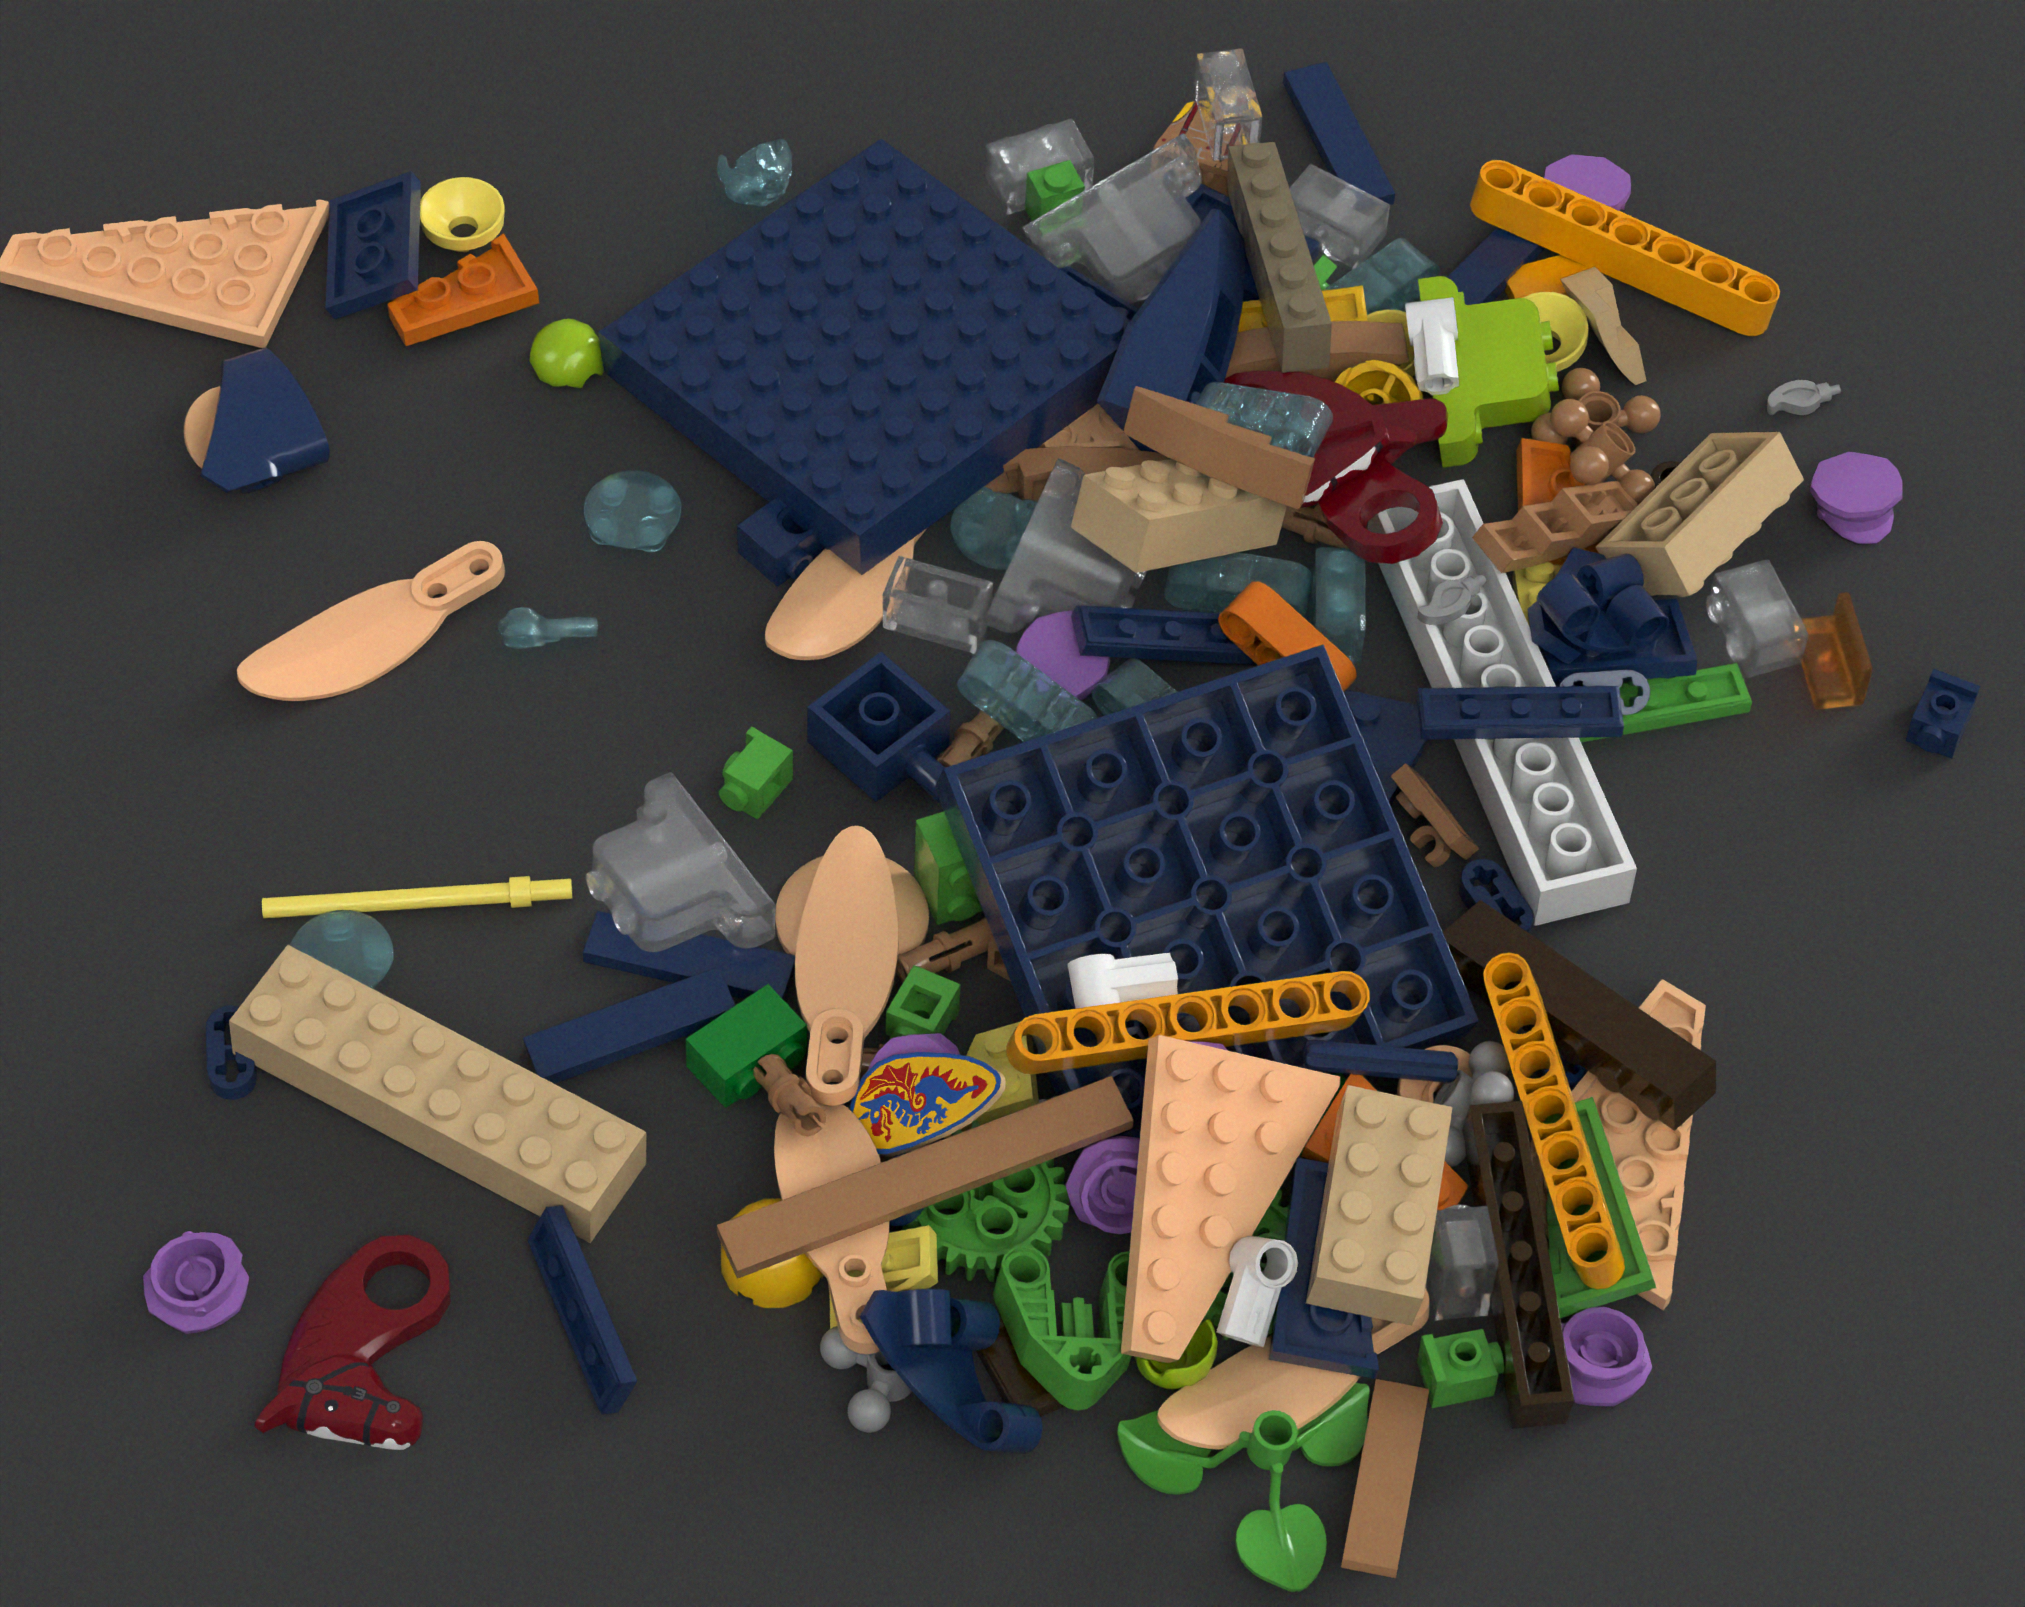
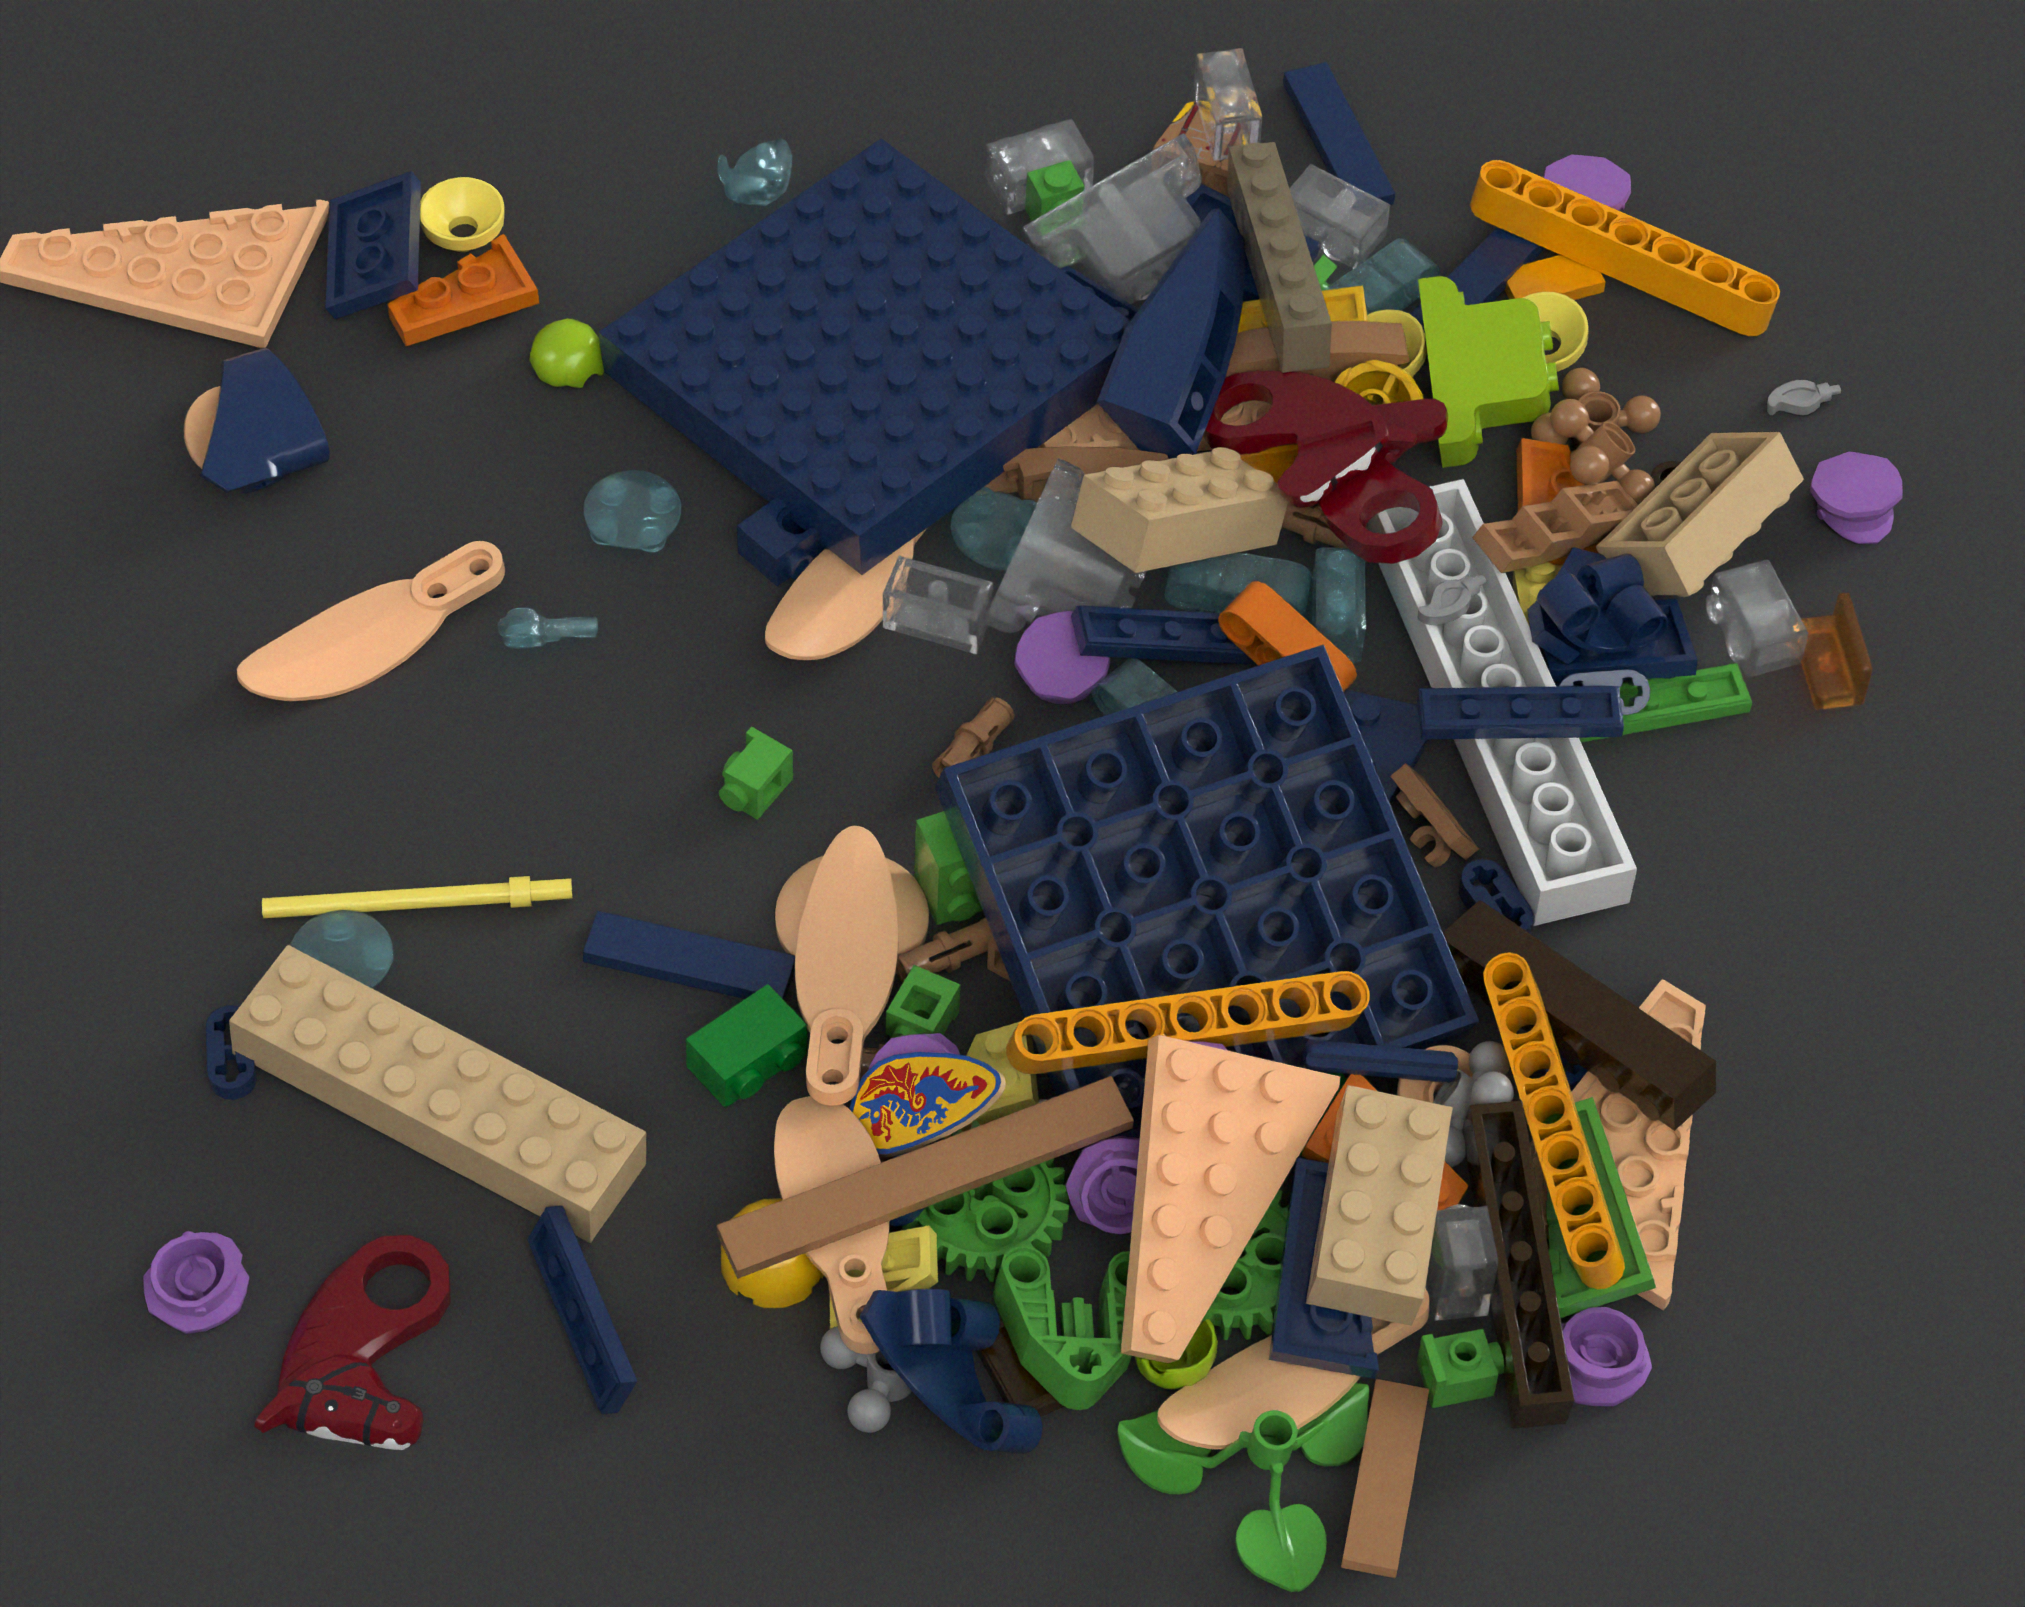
(629, 1027): dark blue tile -> none
(677, 876): clear brick -> none
(789, 1095): medium nougat pin -> none
(881, 729): dark blue brick -> none
(1019, 693): clear light blue beam -> none
(1107, 980): white piece -> none
(1217, 448): medium nougat slope -> none
(1253, 1292): white piece -> none
(1290, 419): clear light blue beam -> none
(1433, 335): white piece -> none
(1599, 304): tan slope -> none
(1942, 714): dark blue brick -> none

